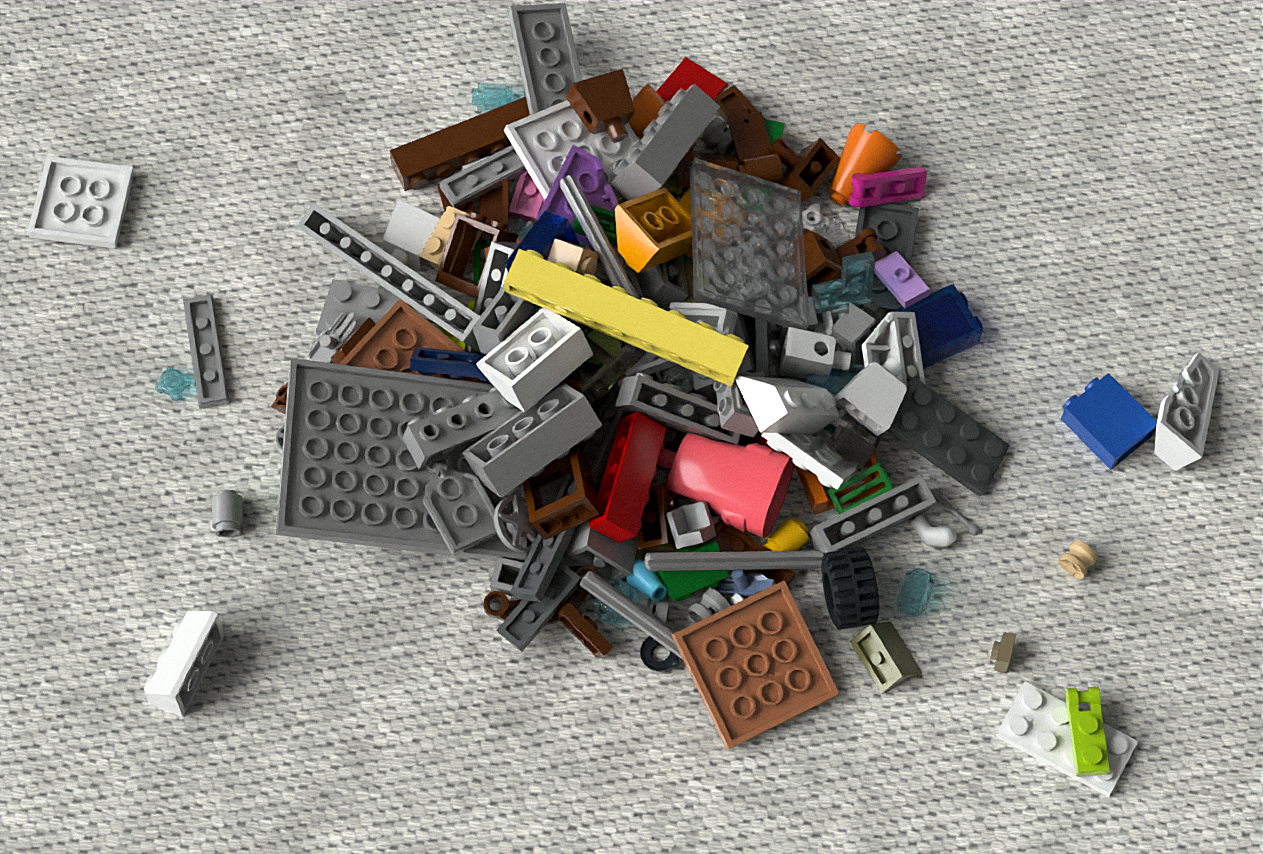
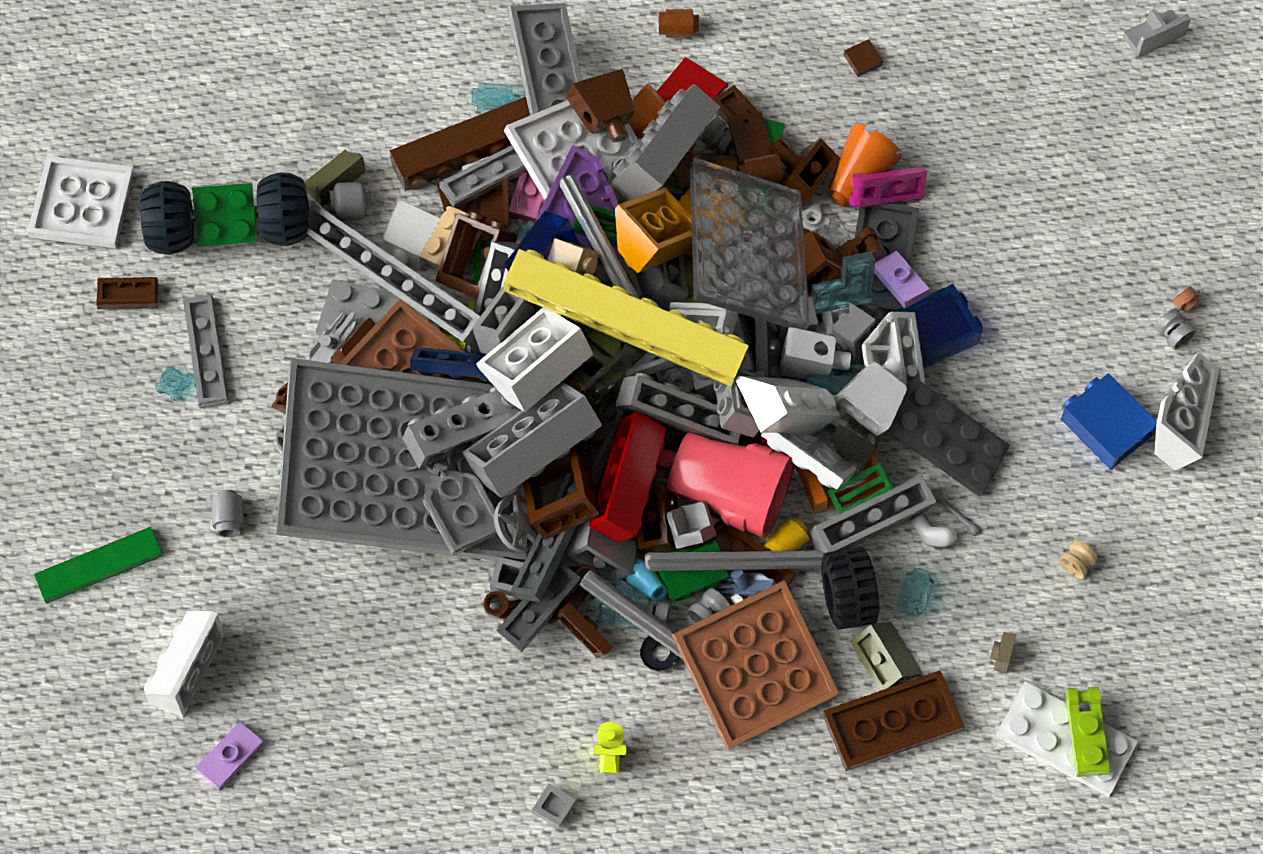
(98, 565): none -> green tile
(127, 293): none -> reddish brown plate
(224, 213): none -> black plate
(229, 755): none -> lavender plate
(340, 169): none -> olive panel
(349, 201): none -> light grey head
(554, 806): none -> light grey plate
(610, 737): none -> neon yellow hips
(678, 23): none -> dark orange brick
(863, 57): none -> reddish brown tile
(893, 720): none -> reddish brown plate
(1156, 31): none -> light grey panel
(1174, 328): none -> light grey wheel
(1186, 299): none -> nougat plate

